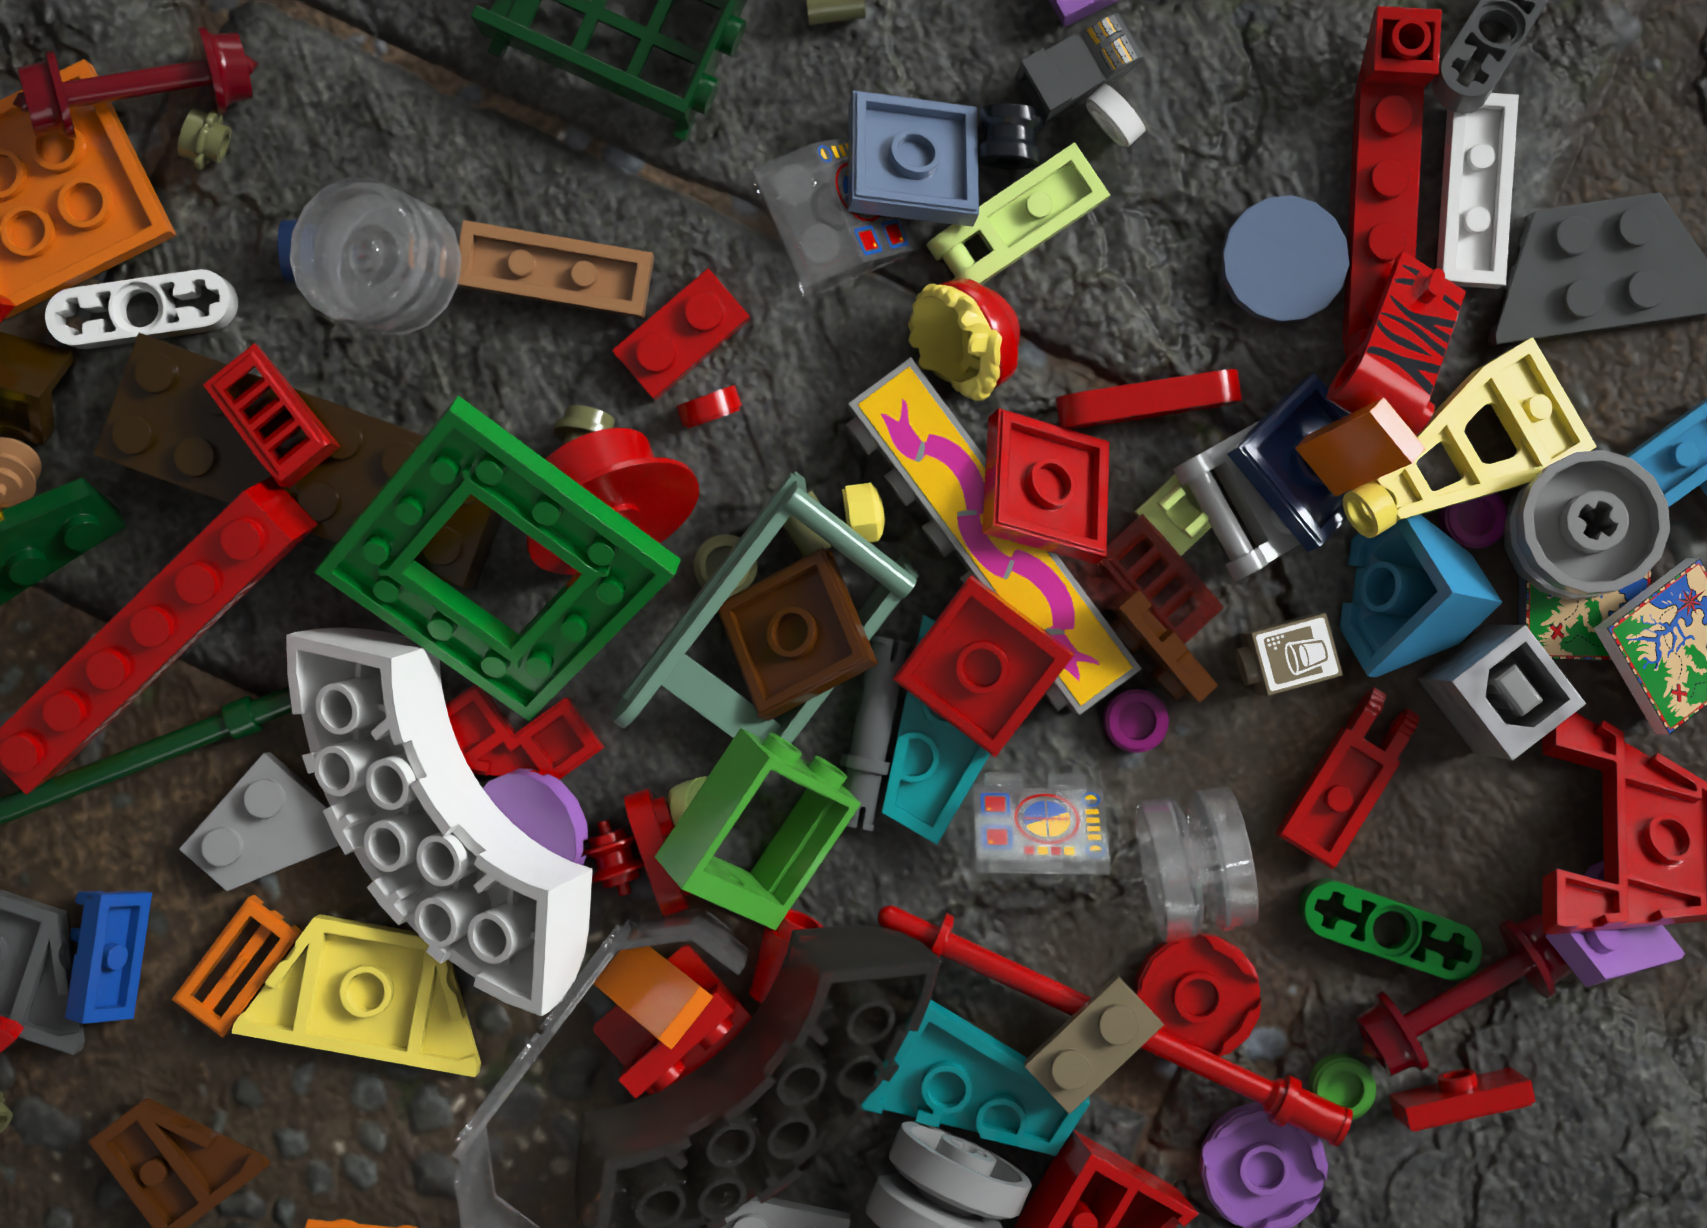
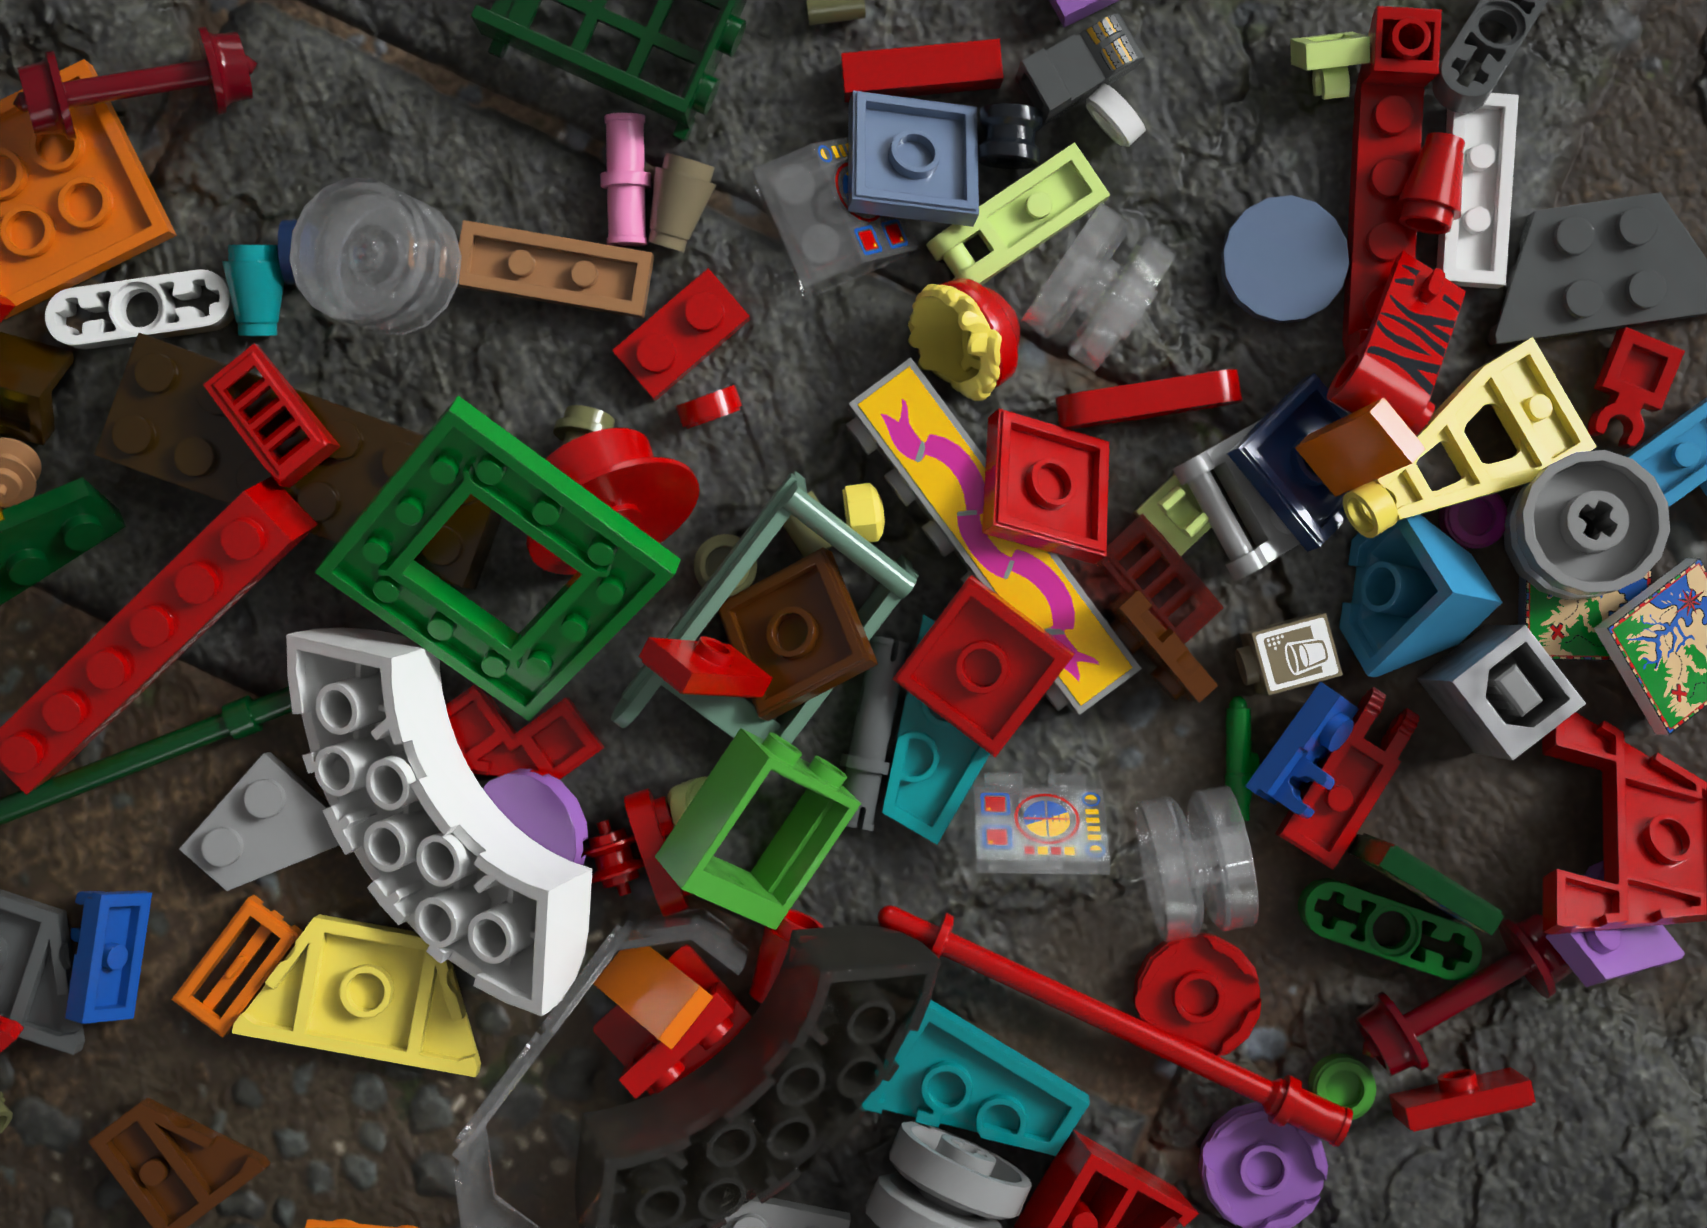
(204, 138): olive plate -> none
(254, 288): none -> teal cone
(625, 179): none -> bright pink pin
(678, 200): none -> dark tan cone
(704, 667): none -> red plate
(924, 69): none -> red piece
(1093, 1043): dark tan plate -> none
(1099, 288): none -> clear wheel
(1135, 720): magenta tile -> none
(1240, 761): none -> green piece
(1317, 728): none -> blue plate
(1329, 59): none -> yellowish green tile
(1426, 883): none -> dark green tile
(1434, 186): none -> red cone
(1636, 378): none -> red plate

